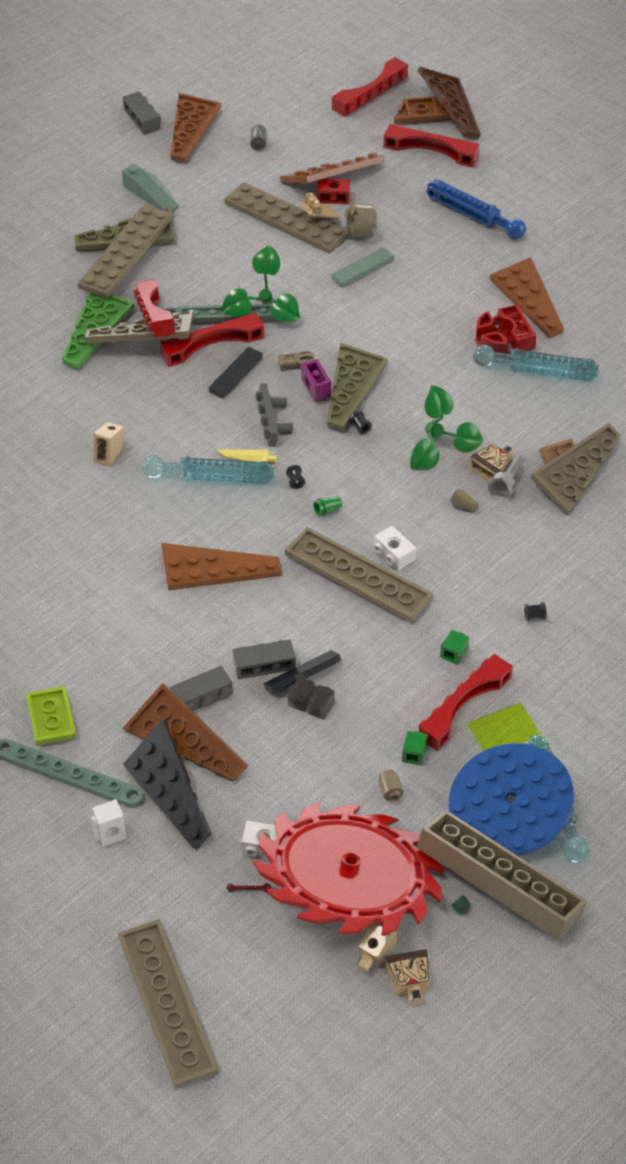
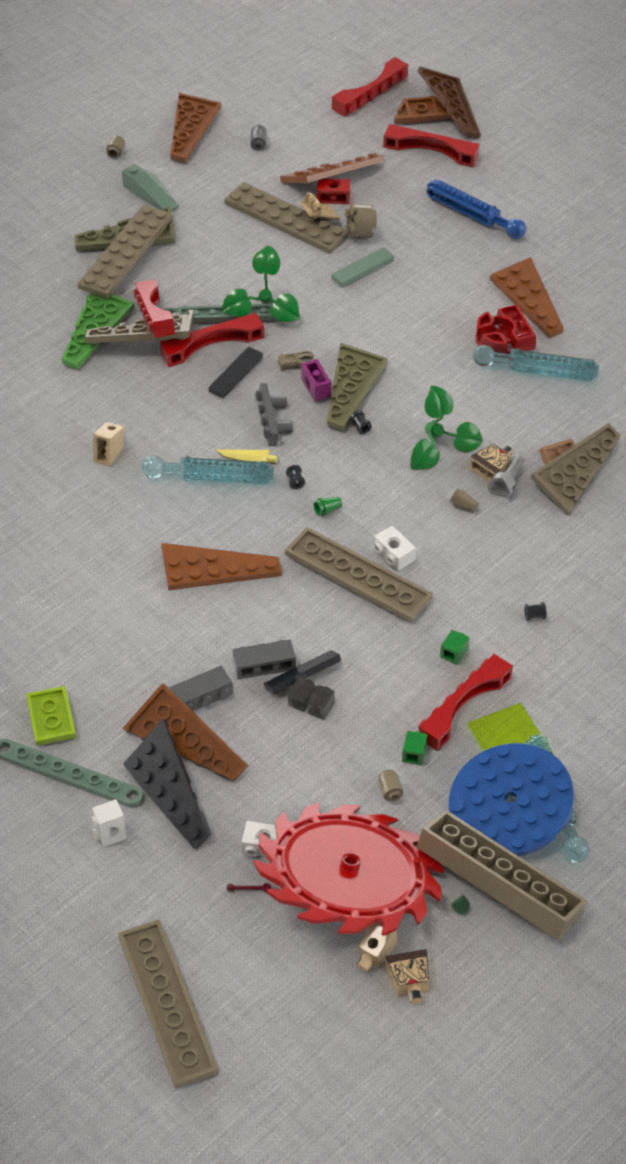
(115, 147): none -> dark tan brick
(141, 112): dark grey brick -> none

